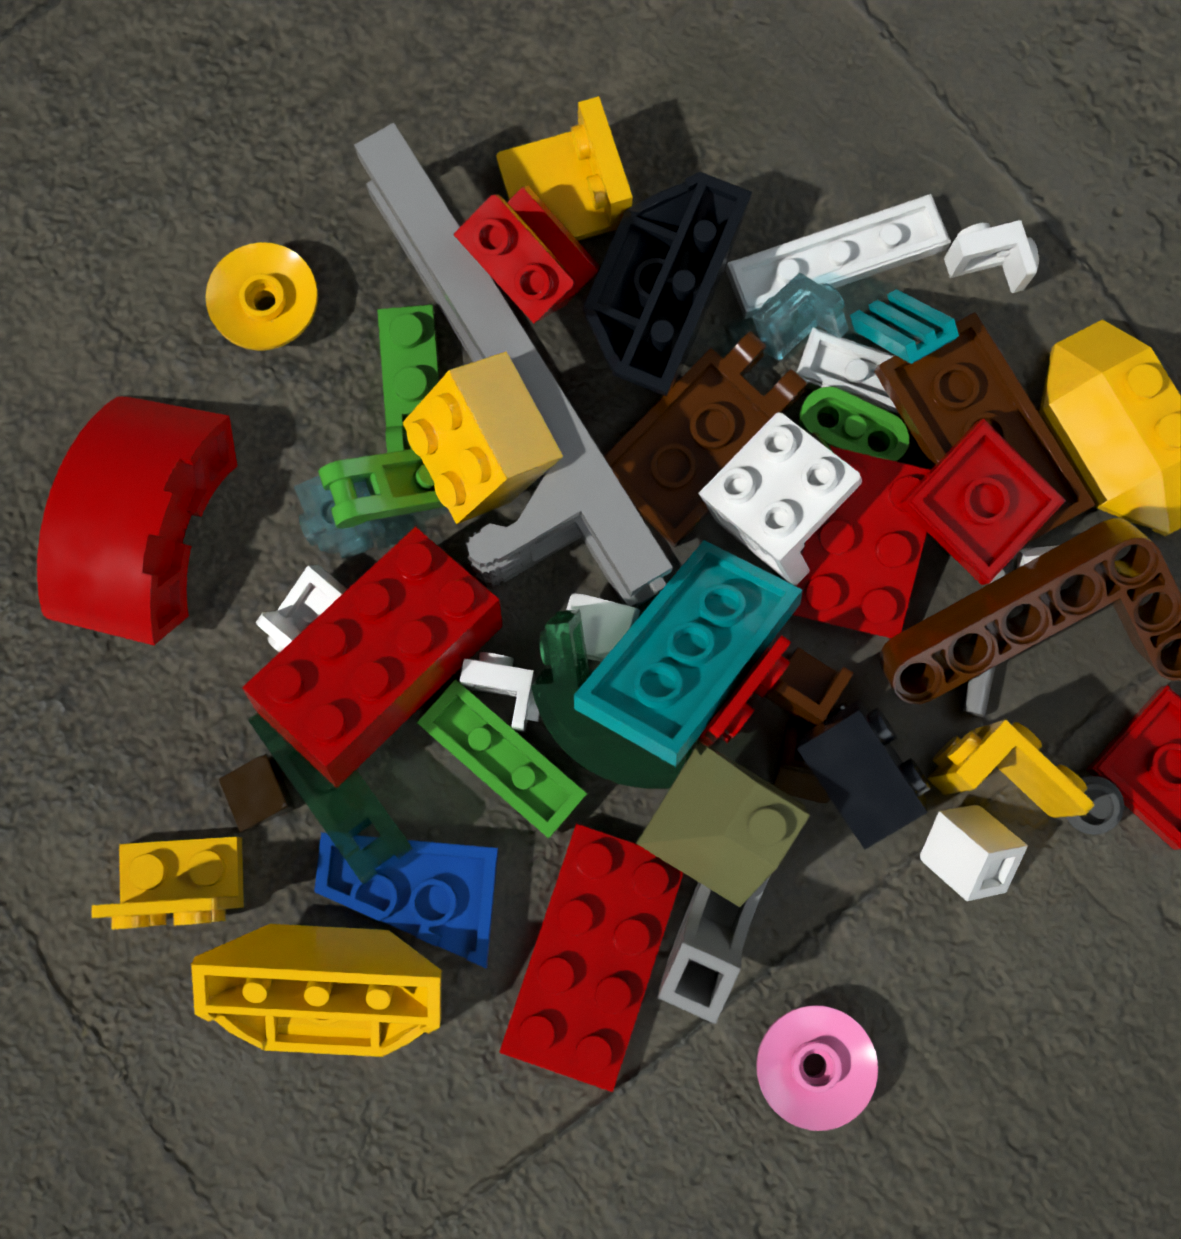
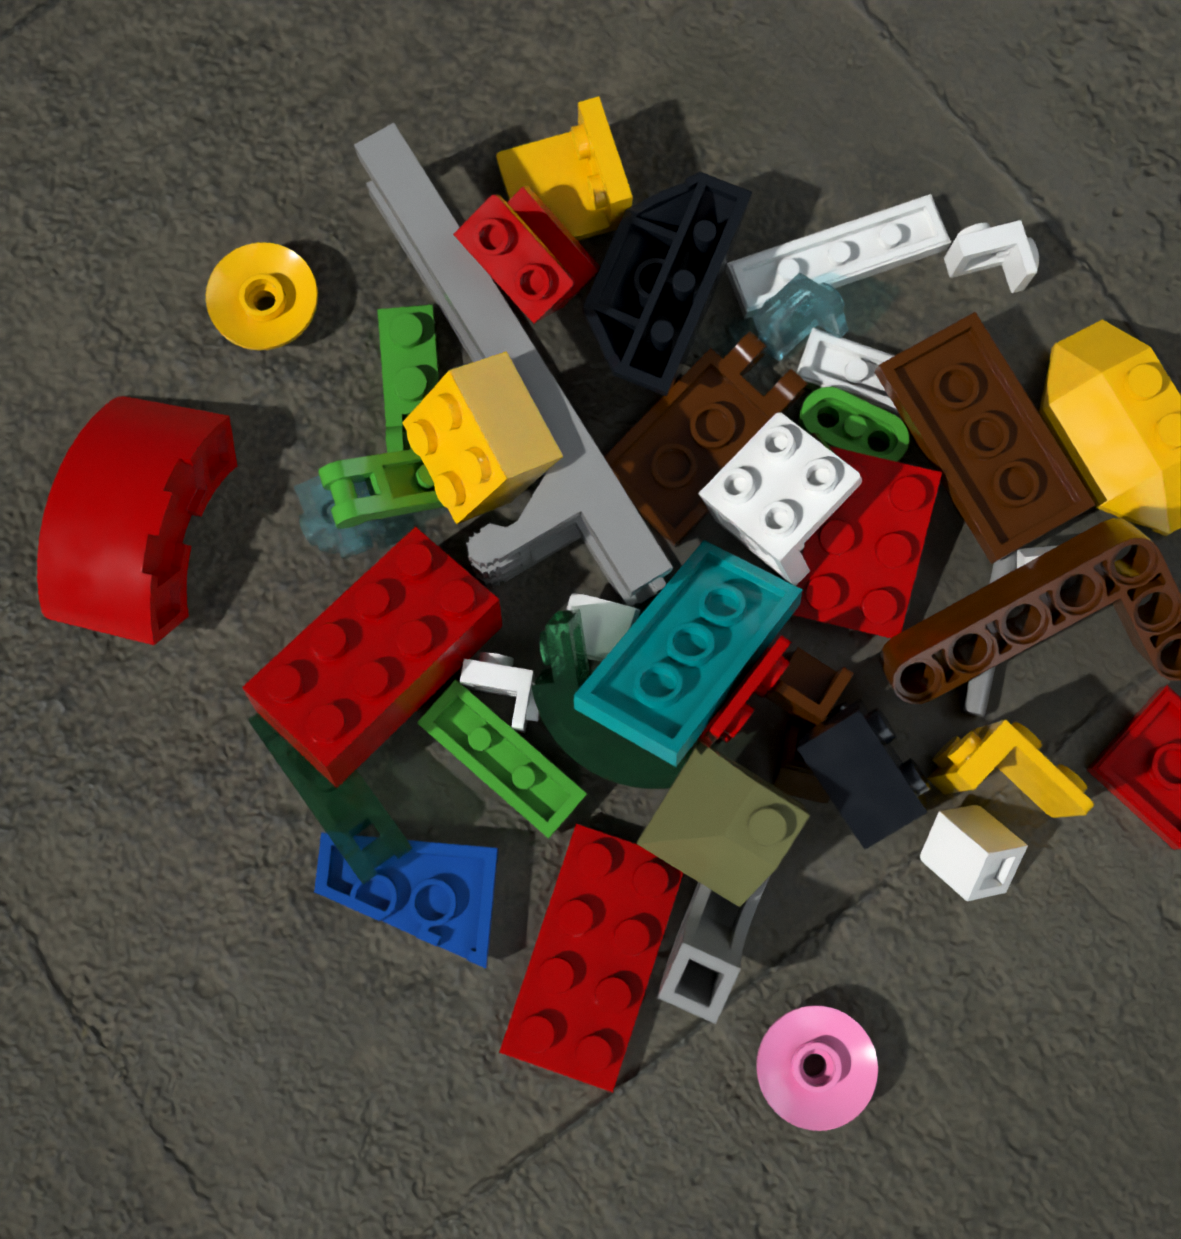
(177, 877): yellow bracket -> none
(256, 792): dark brown slope -> none
(303, 604): white bracket -> none
(319, 990): yellow wedge -> none
(912, 320): teal tile -> none
(982, 502): red tile -> none
(1107, 807): dark grey plate -> none

